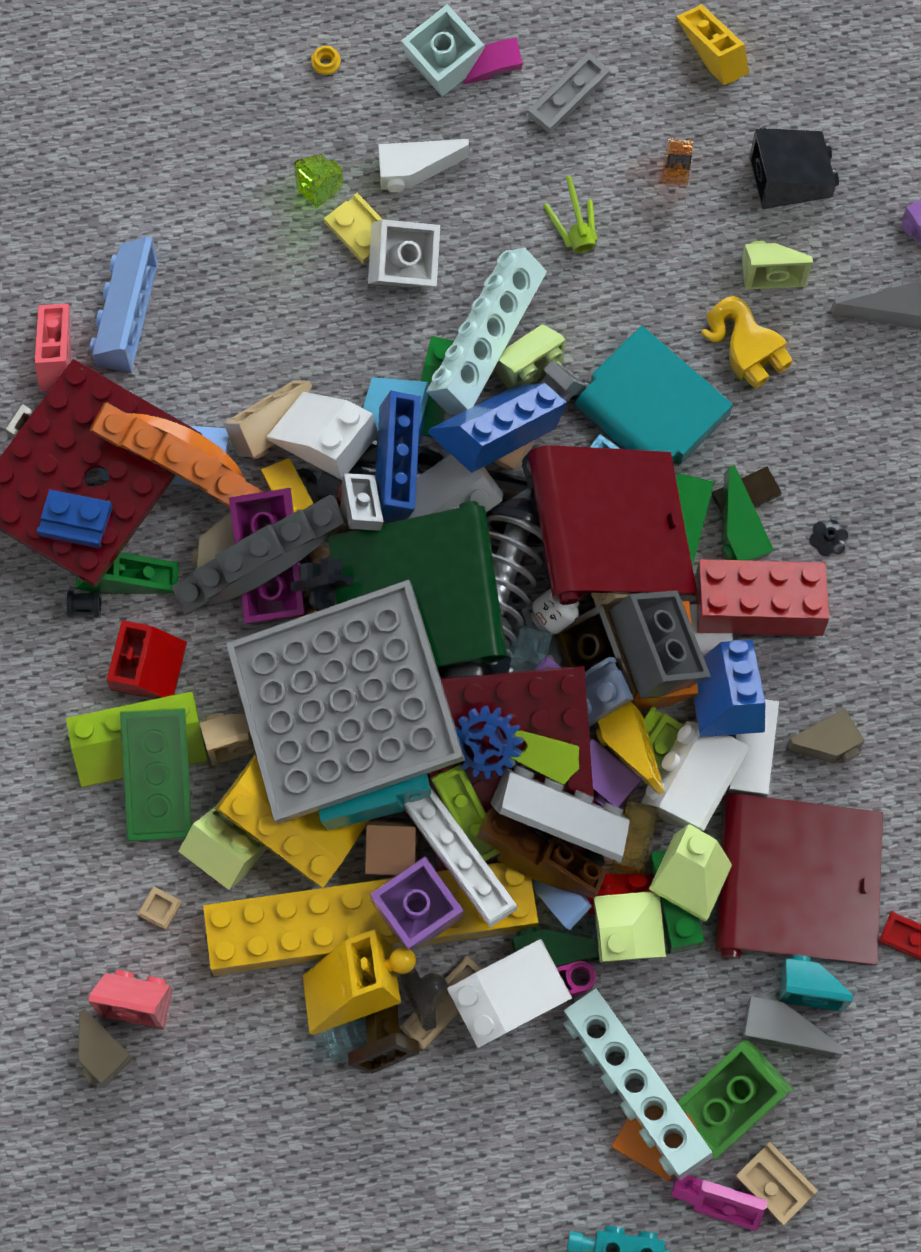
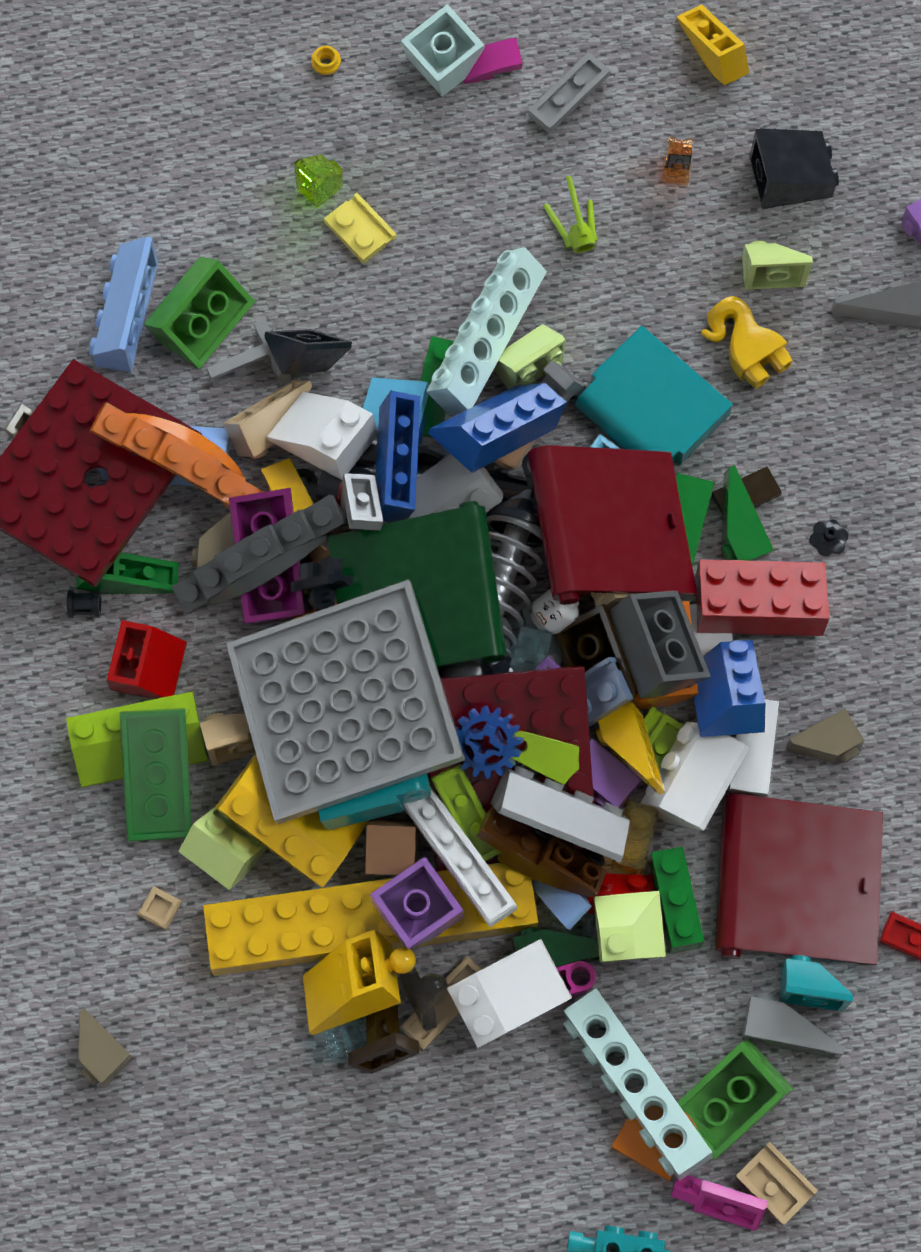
(52, 344): coral slope -> none
(74, 518): blue plate -> none
(131, 999): coral slope -> none
(199, 311): none -> bright green slope
(247, 361): none -> light grey bracket
(305, 350): none -> black slope
(403, 254): white slope -> none
(414, 162): white slope -> none
(692, 872): yellowish green slope -> none

